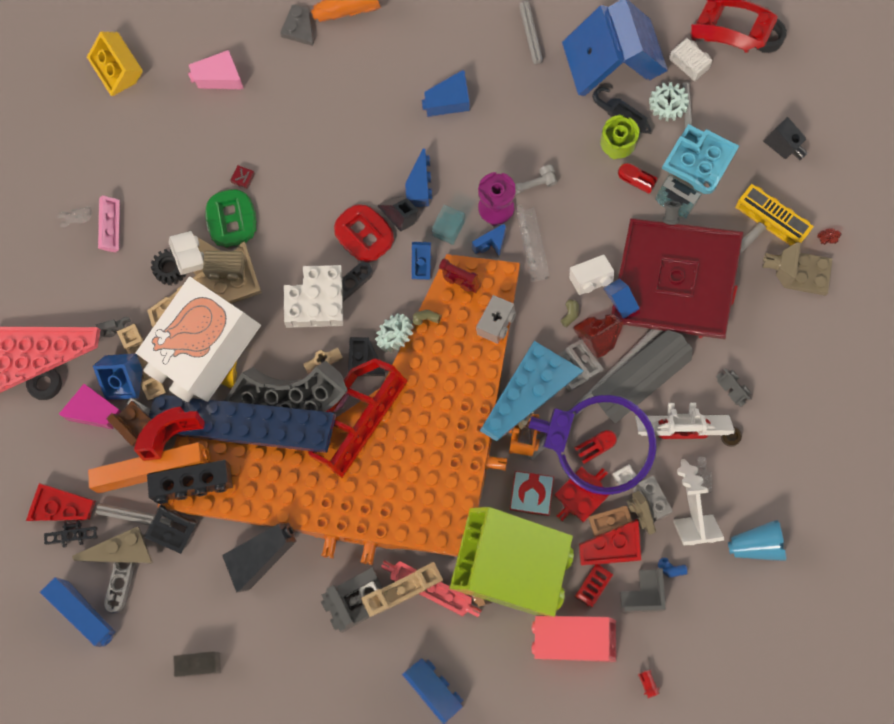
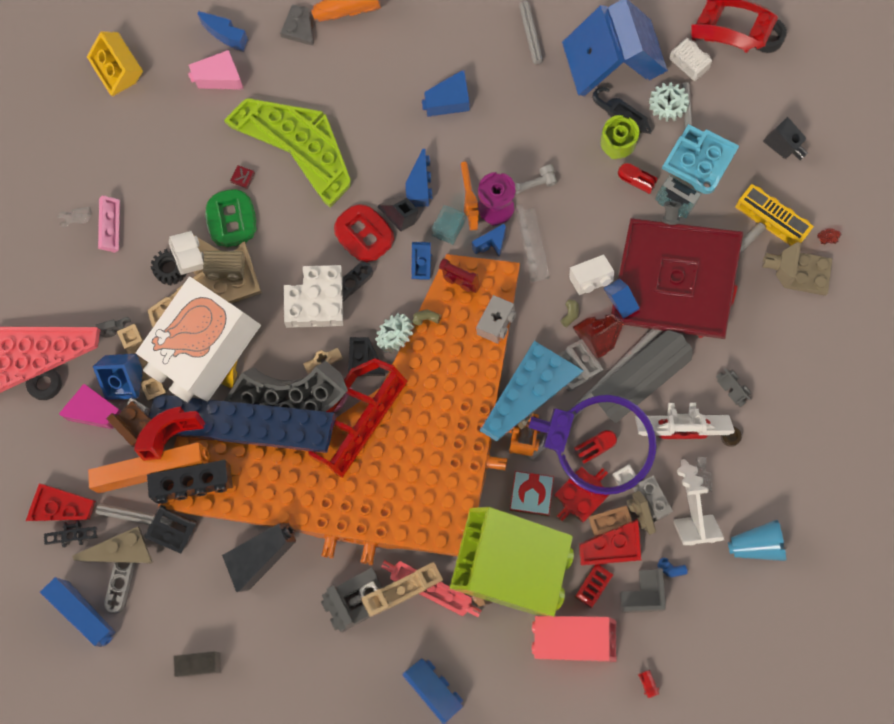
(223, 30): none -> blue slope
(299, 134): none -> lime wing
(471, 202): none -> orange piece

